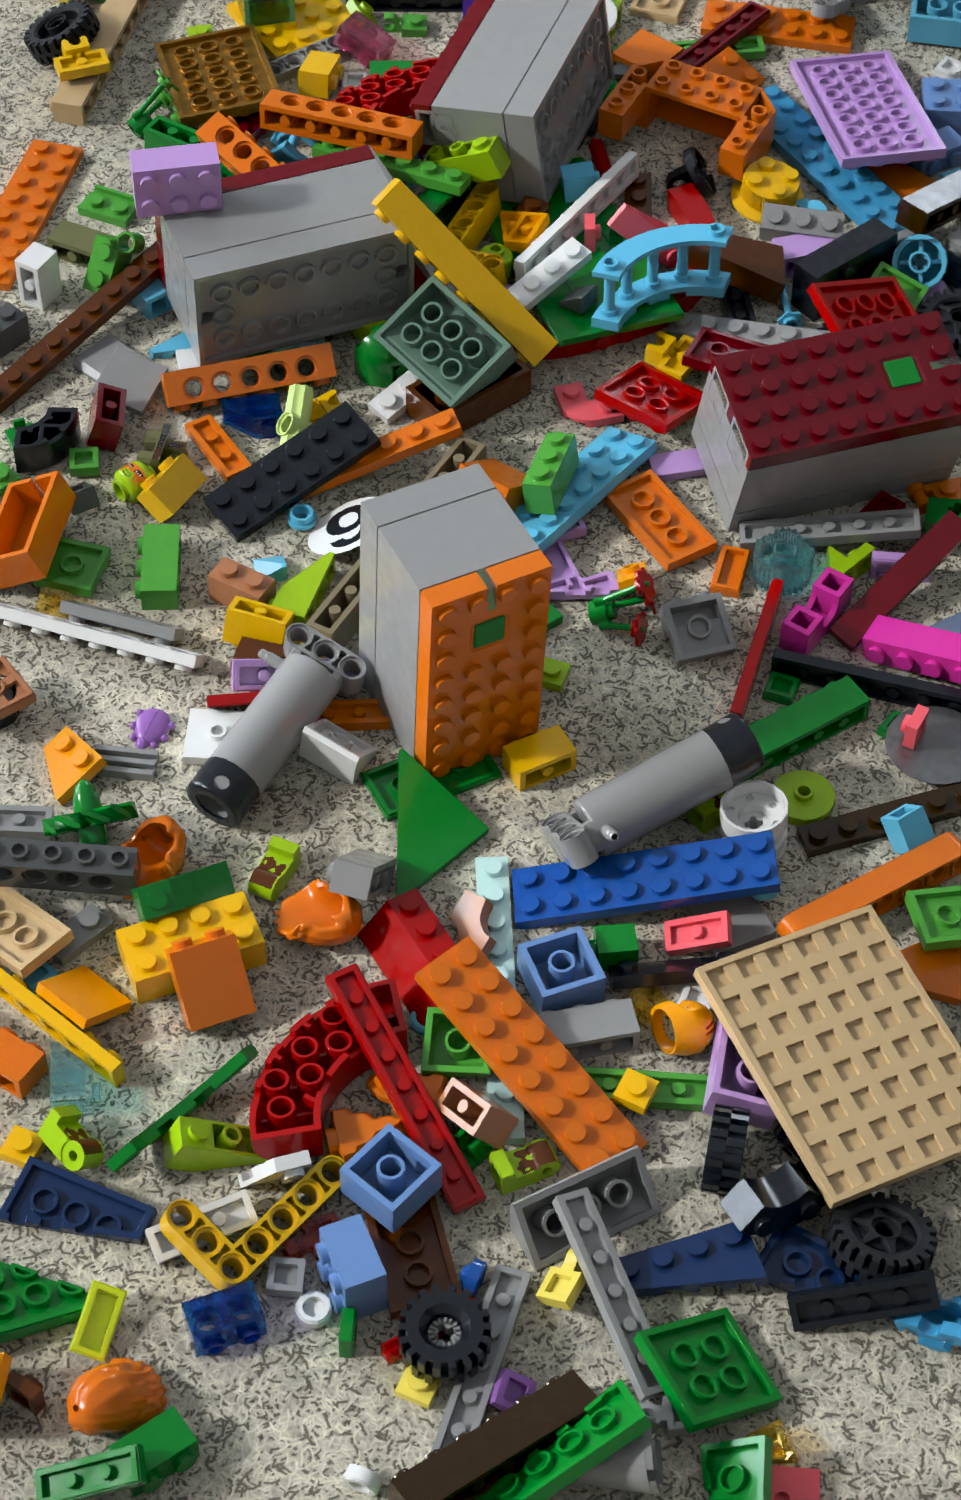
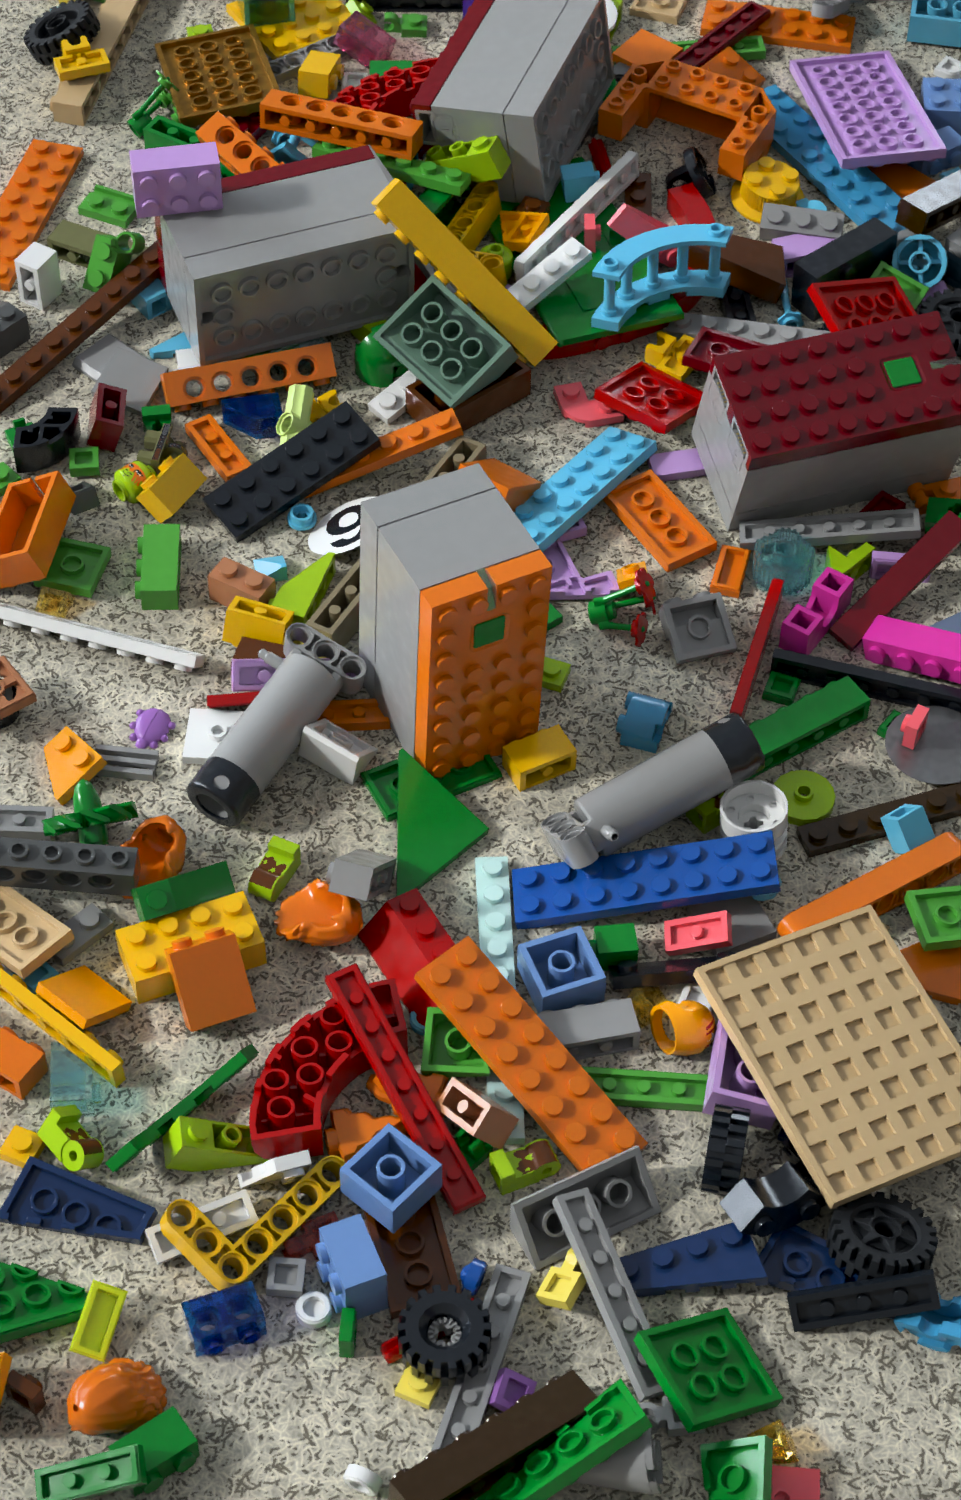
(155, 417): none -> green tile
(162, 632): light grey plate -> none
(471, 920): tile -> none
(550, 473): bright green brick -> none
(580, 299): dark grey slope -> none
(635, 1091): yellow plate -> none
(643, 721): none -> dark azure cylinder

